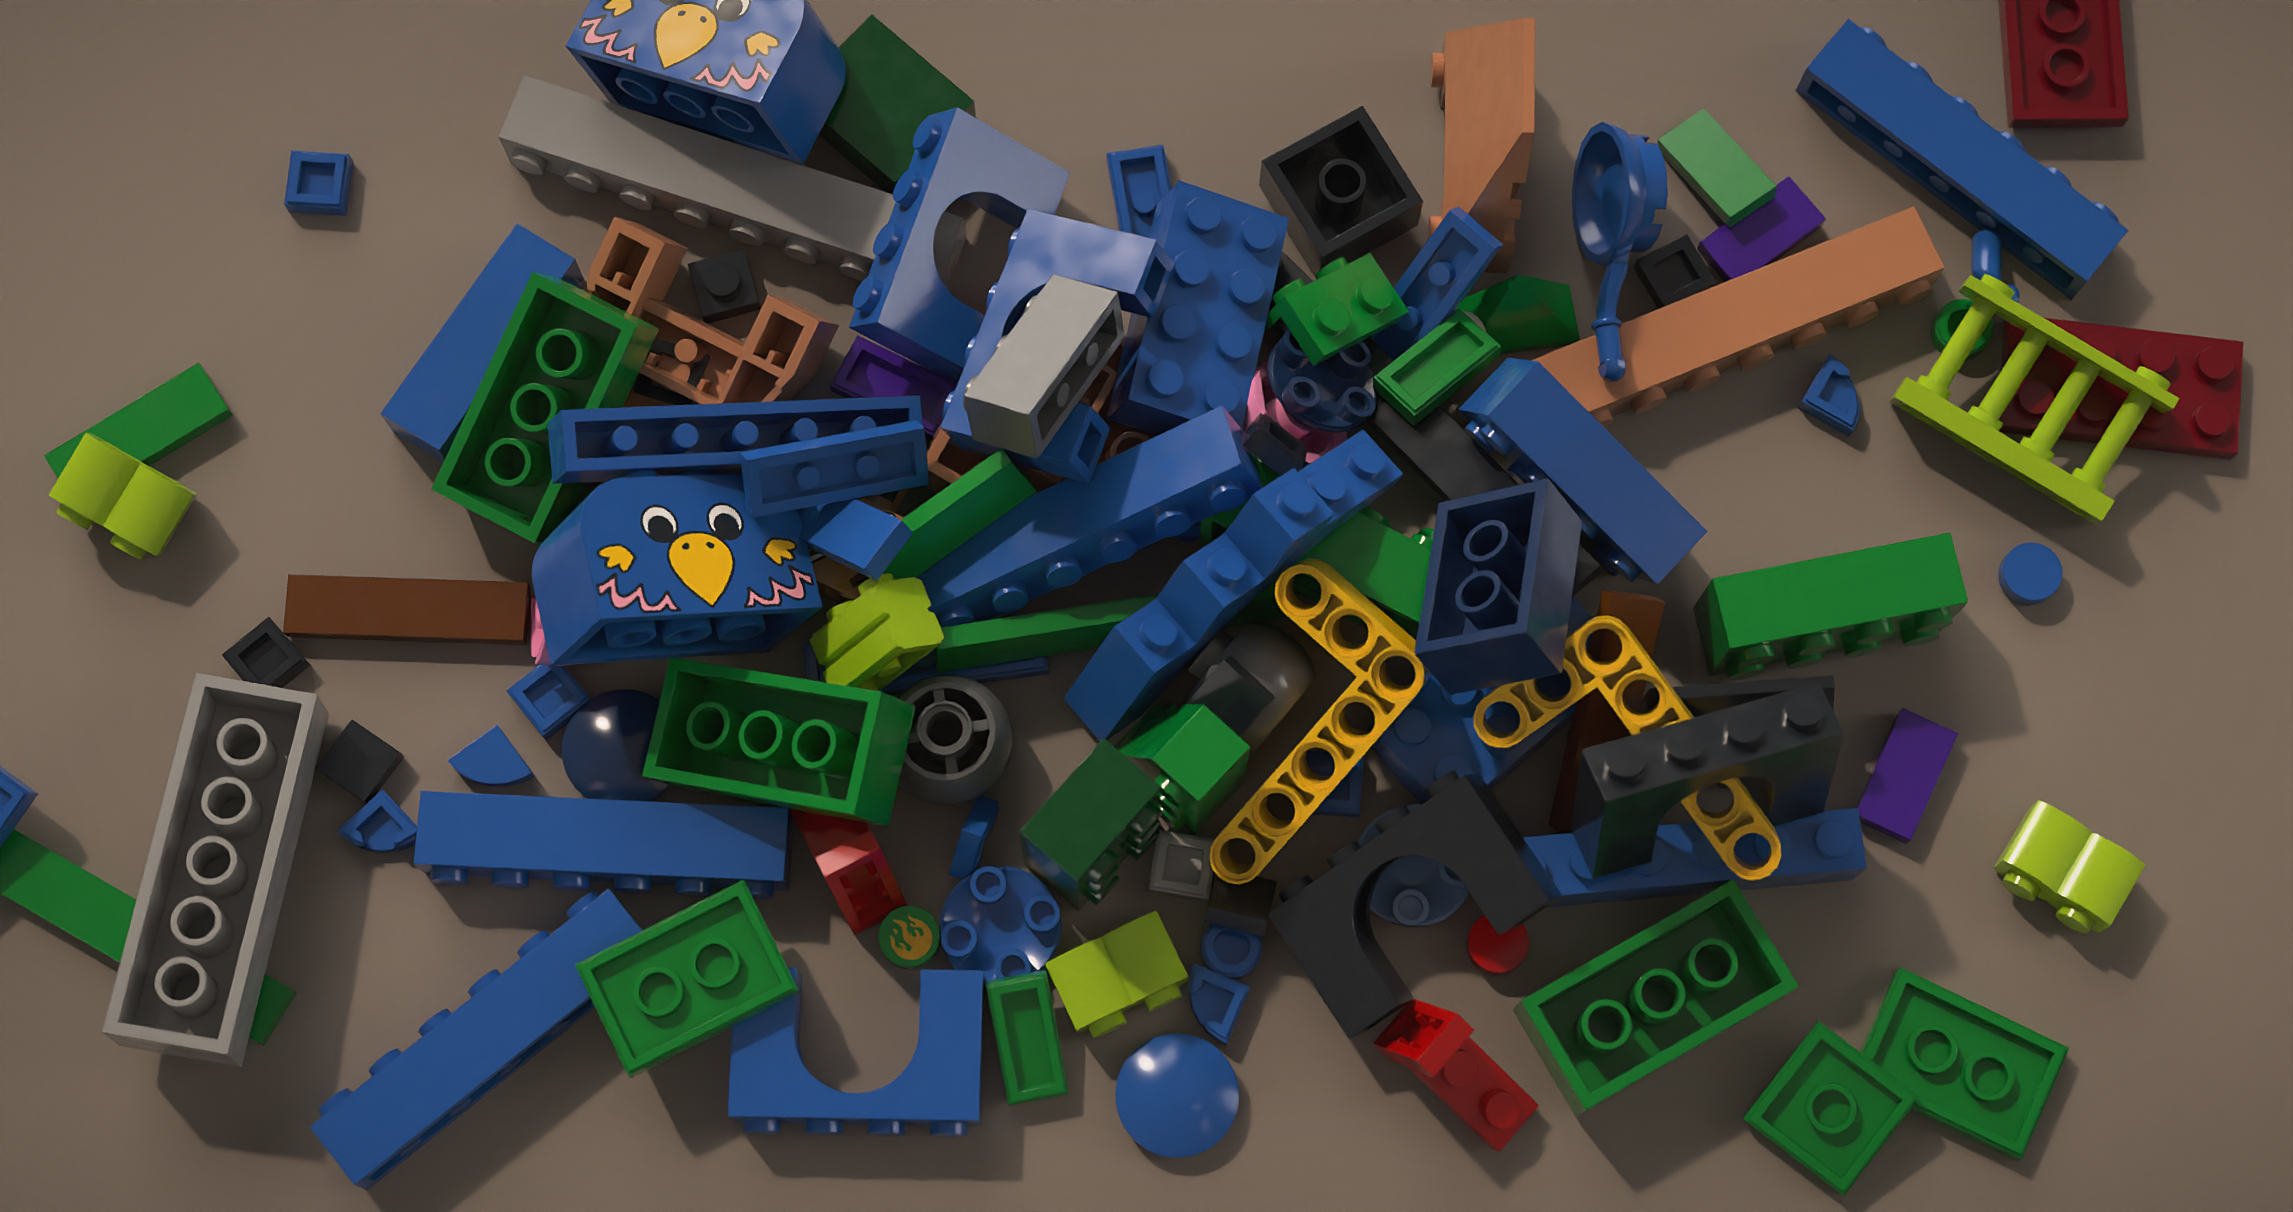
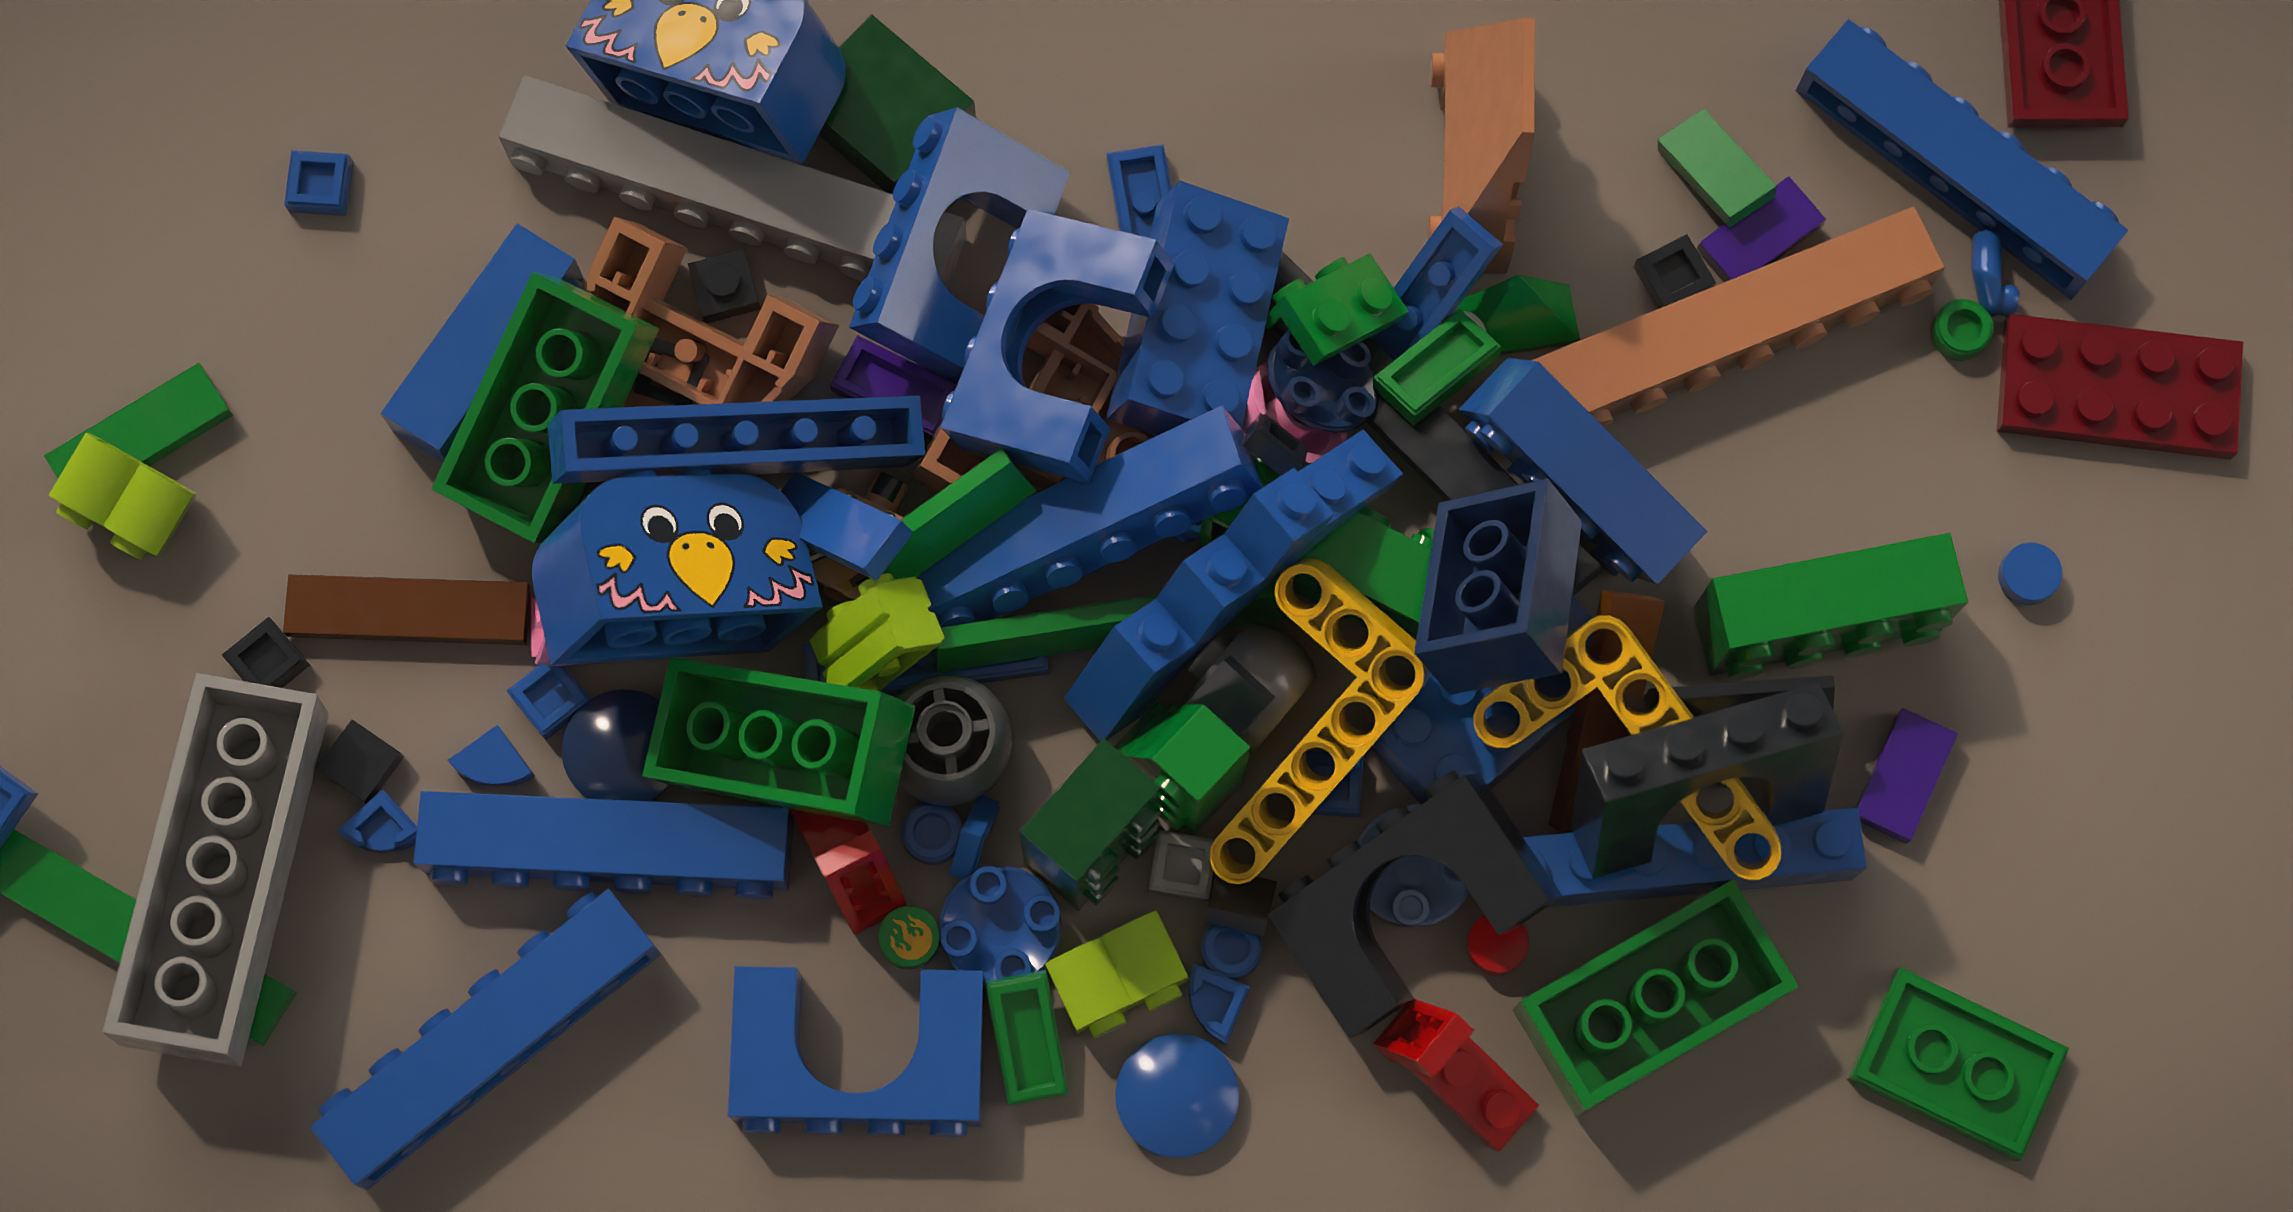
(687, 979): green tile -> none
(834, 468): blue plate -> none
(931, 833): none -> blue tile
(1044, 366): brick -> none
(1340, 191): black brick -> none
(1613, 209): blue piece -> none
(1831, 1107): green tile -> none
(1833, 397): blue tile -> none
(2032, 457): lime fence -> none
(2068, 868): lime brick -> none

